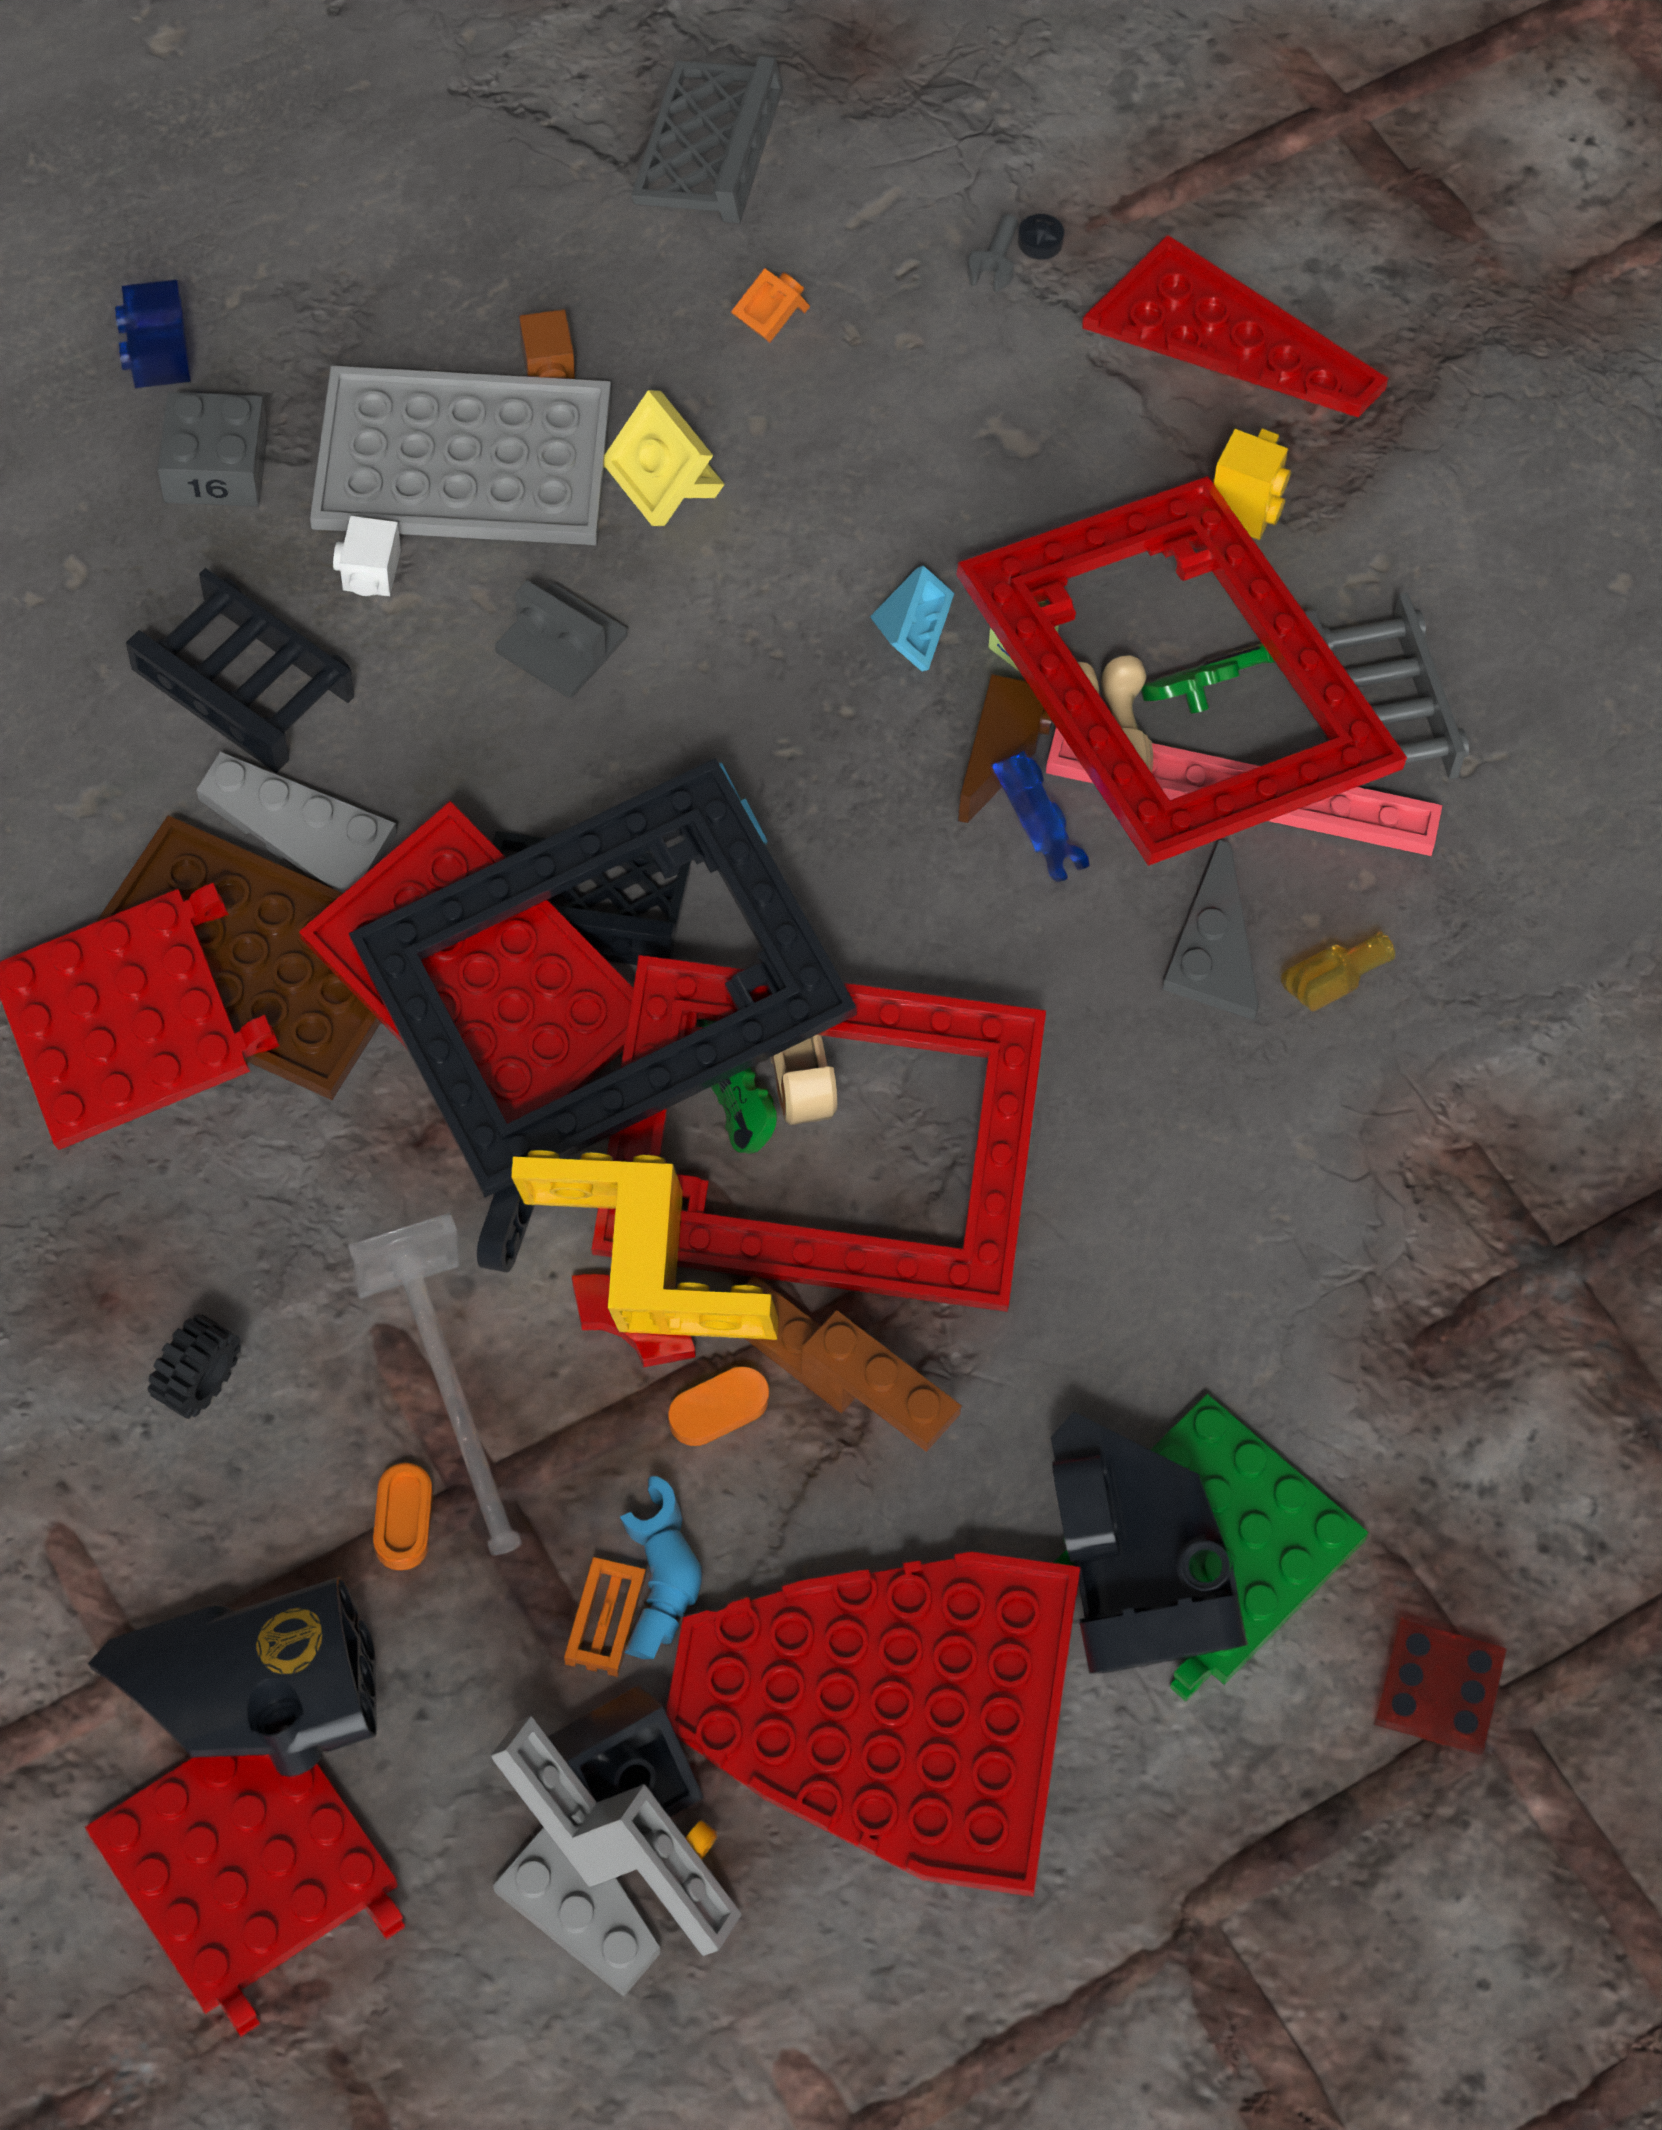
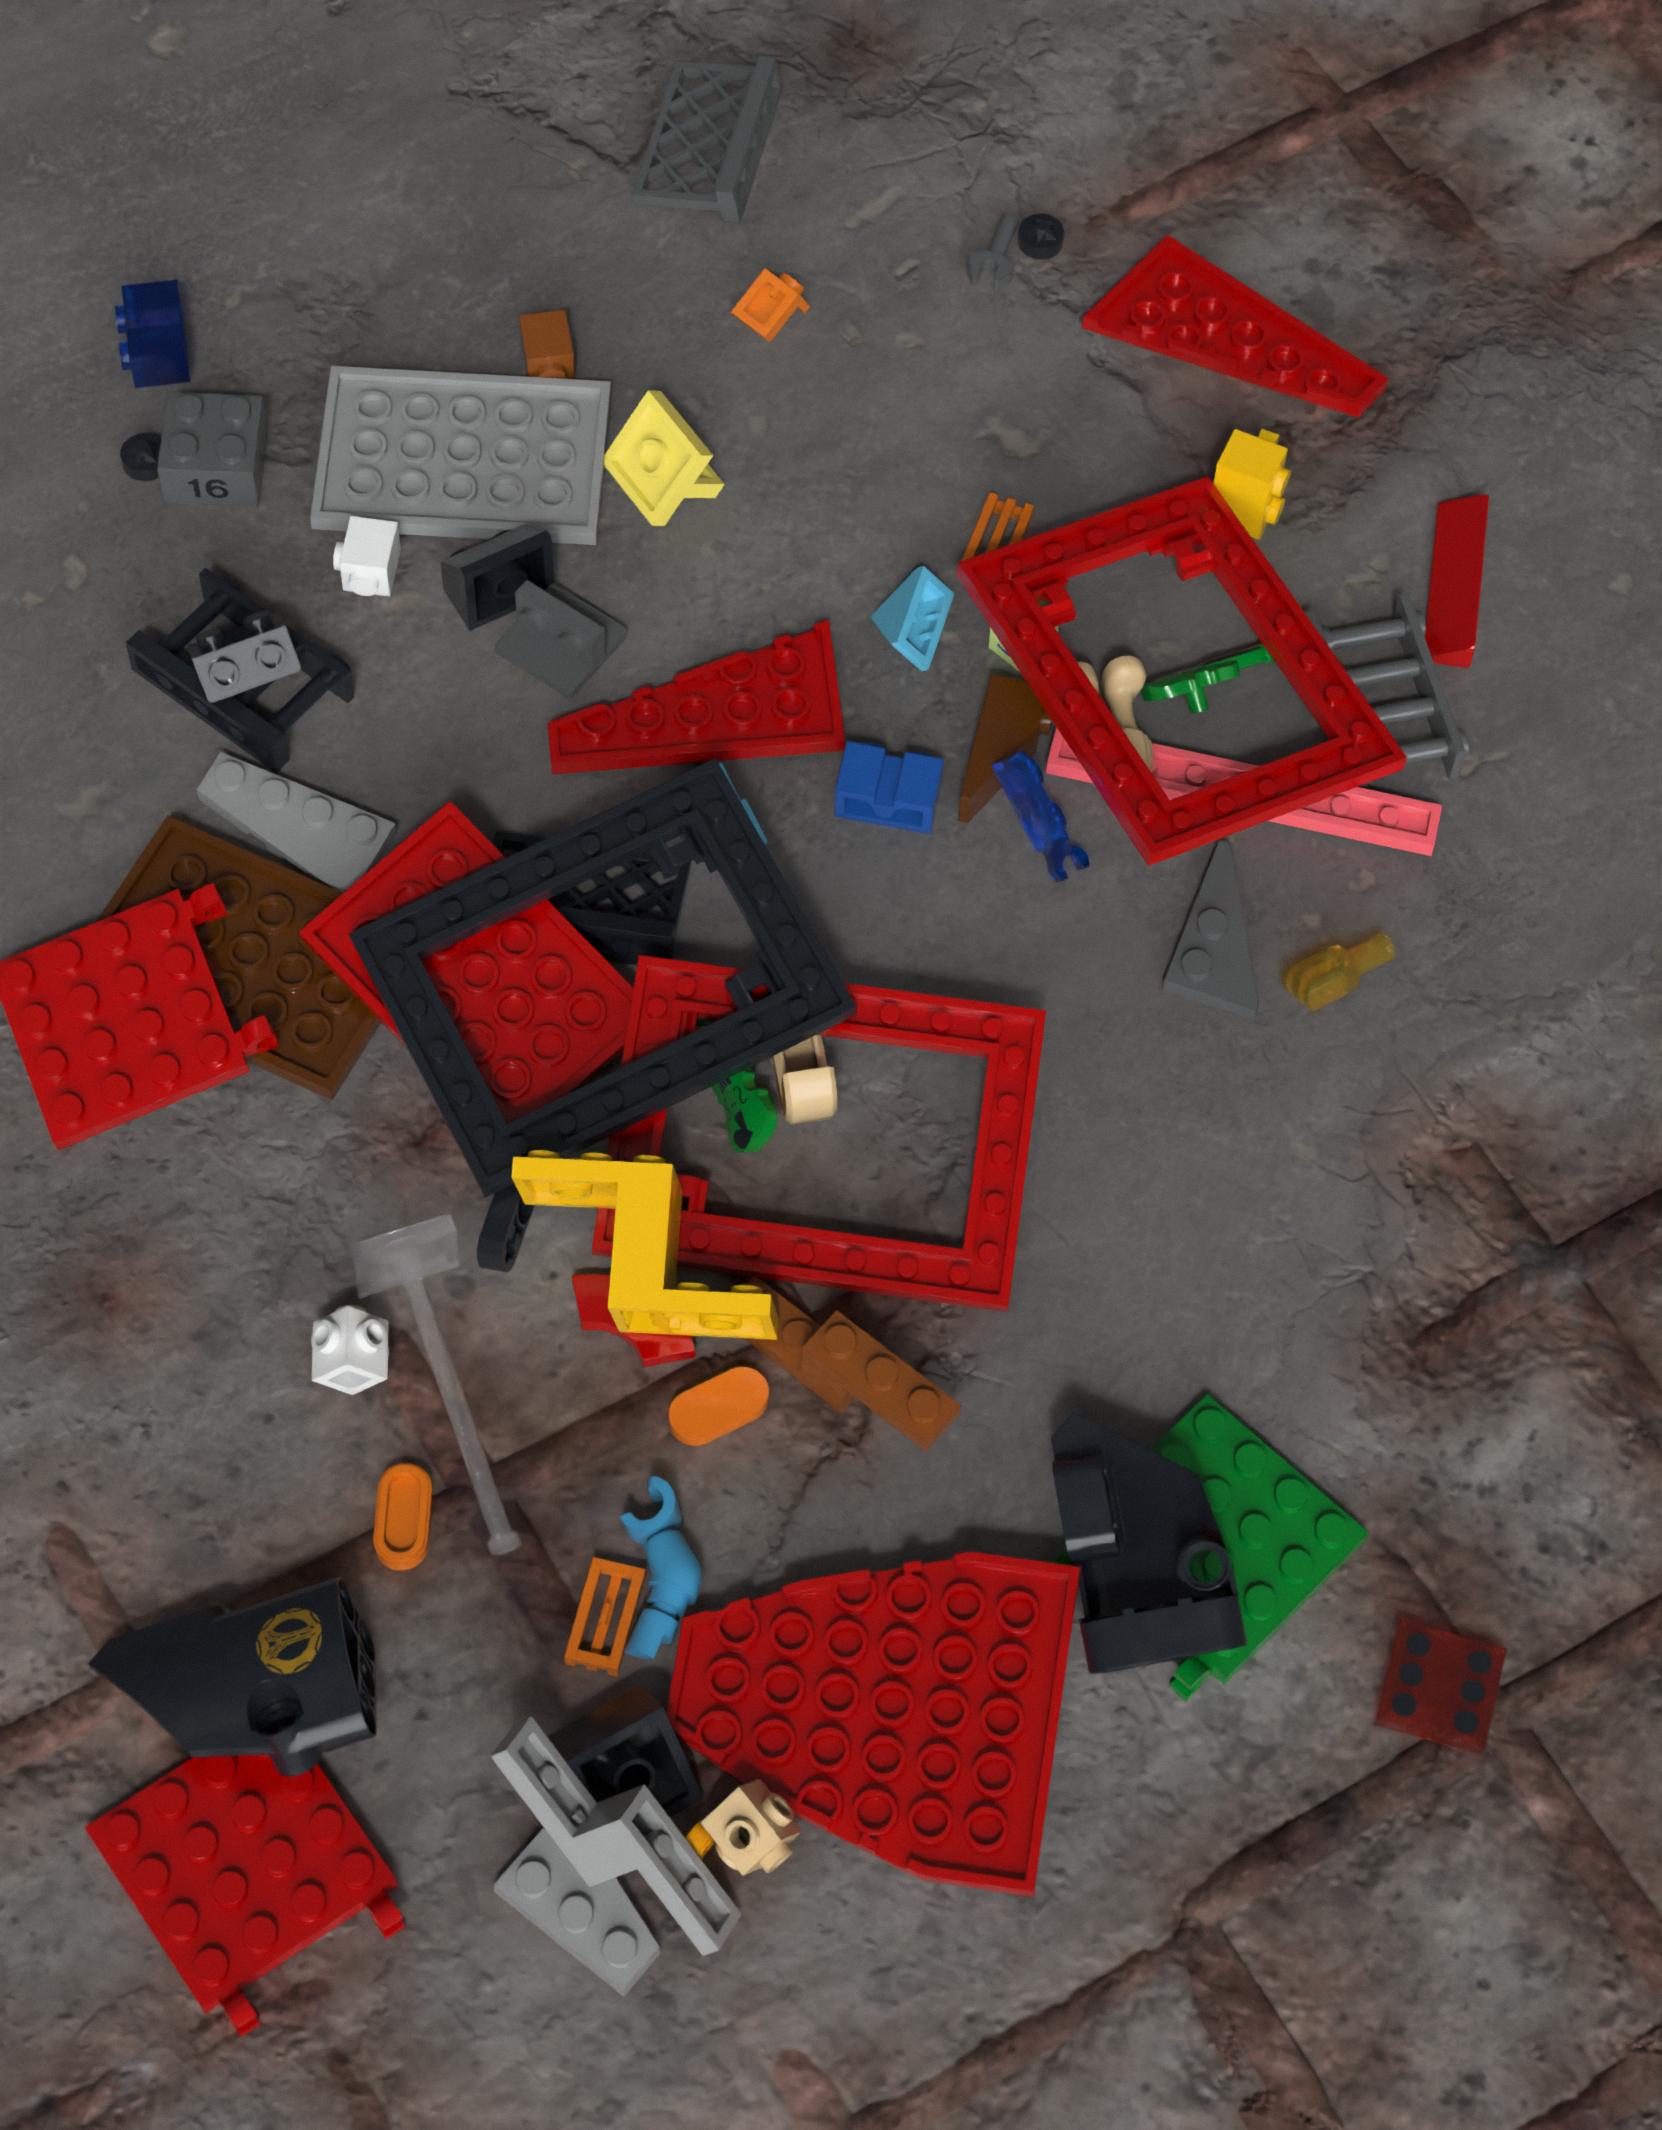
(141, 456): none -> black tile
(194, 1366): black tyre -> none
(244, 656): none -> bracket
(350, 1349): none -> white brick
(485, 577): none -> black slope
(726, 710): none -> red wing
(752, 1828): none -> tan brick
(888, 788): none -> blue brick
(1006, 511): none -> orange tile
(1456, 580): none -> red slope

